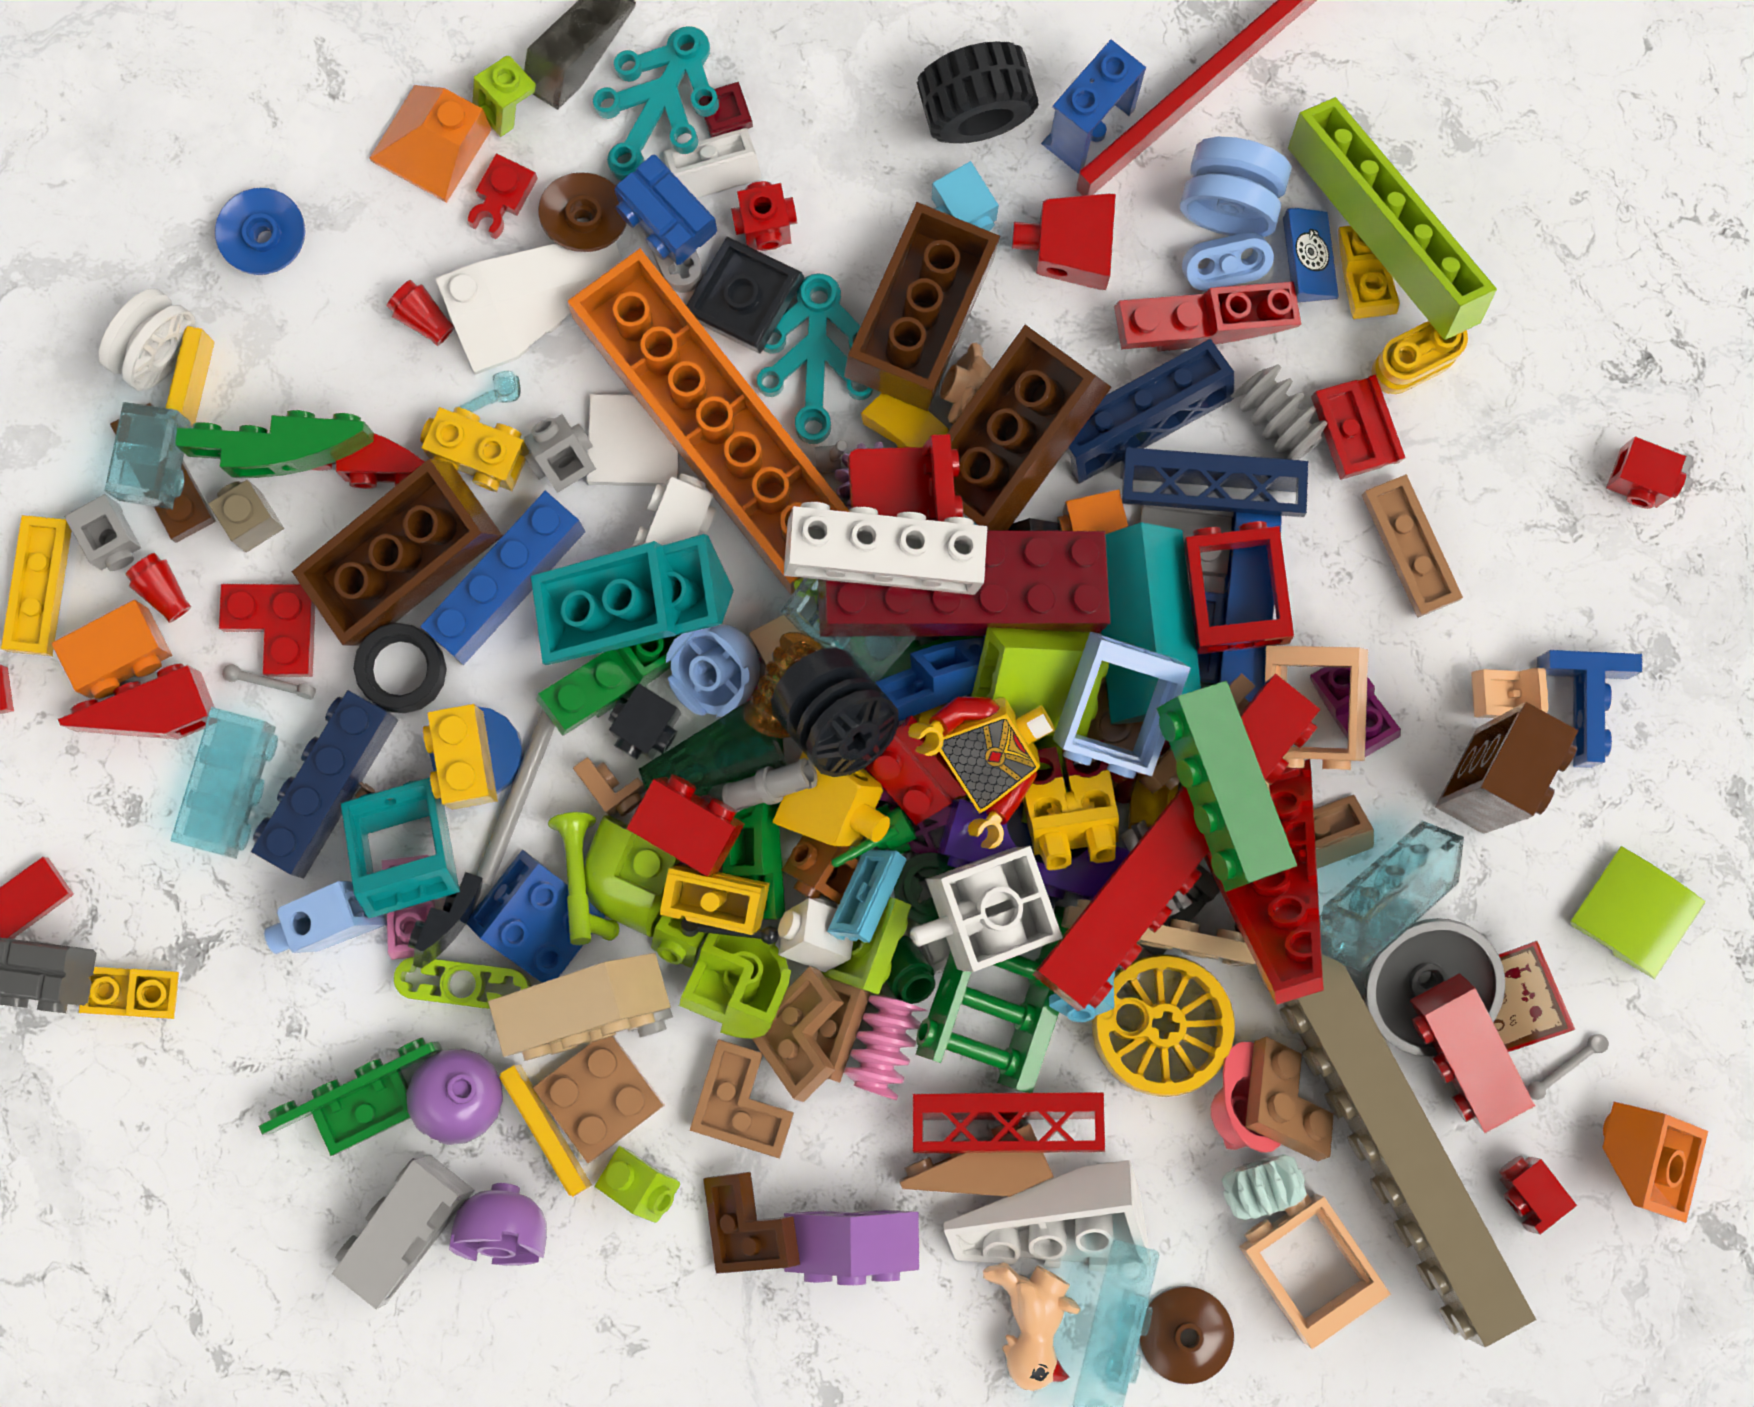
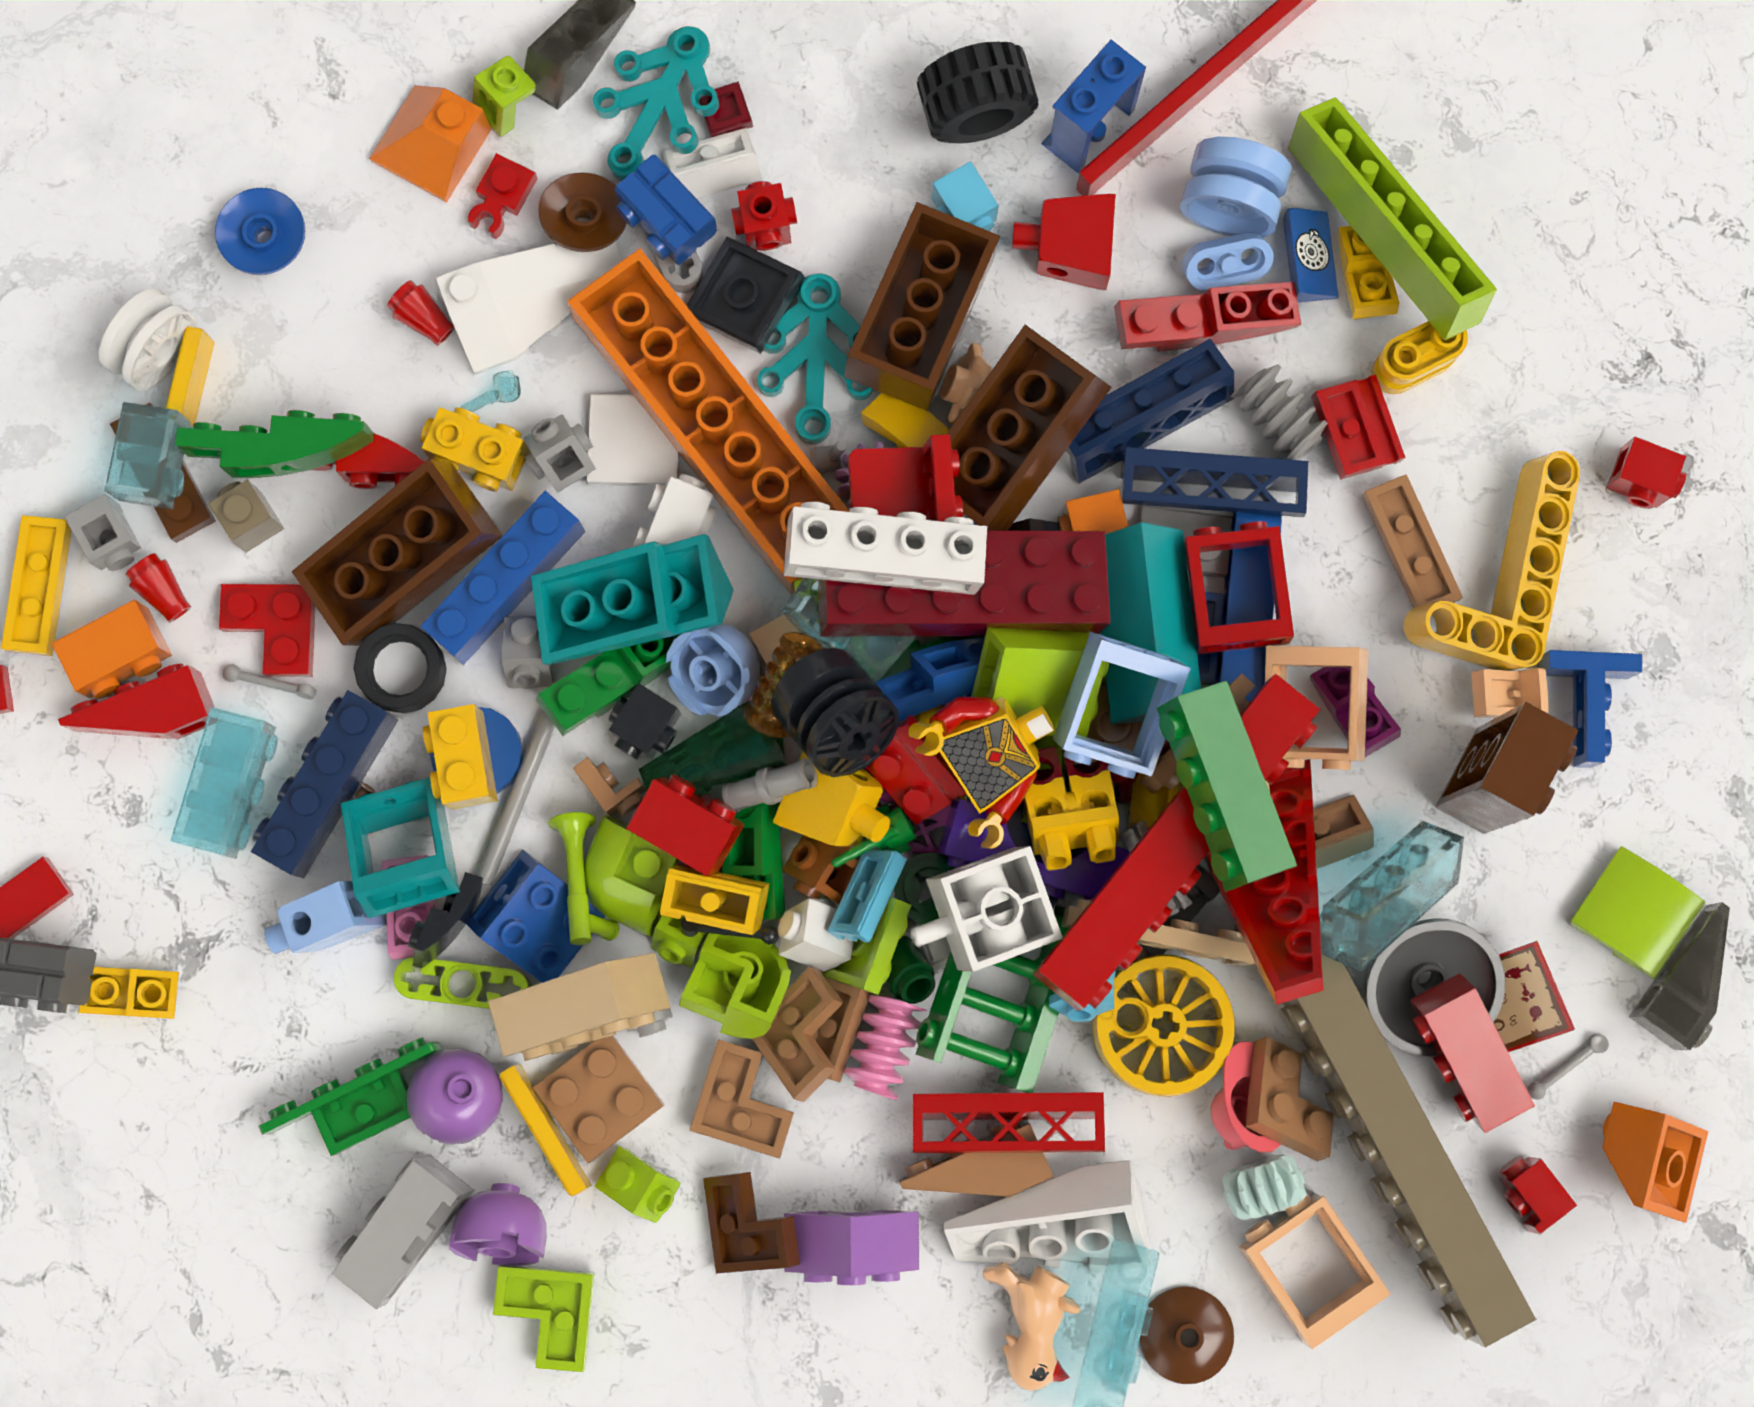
(522, 654): none -> light grey bracket
(561, 1303): none -> lime plate
(1516, 577): none -> yellow beam
(1688, 986): none -> clear smoke slope

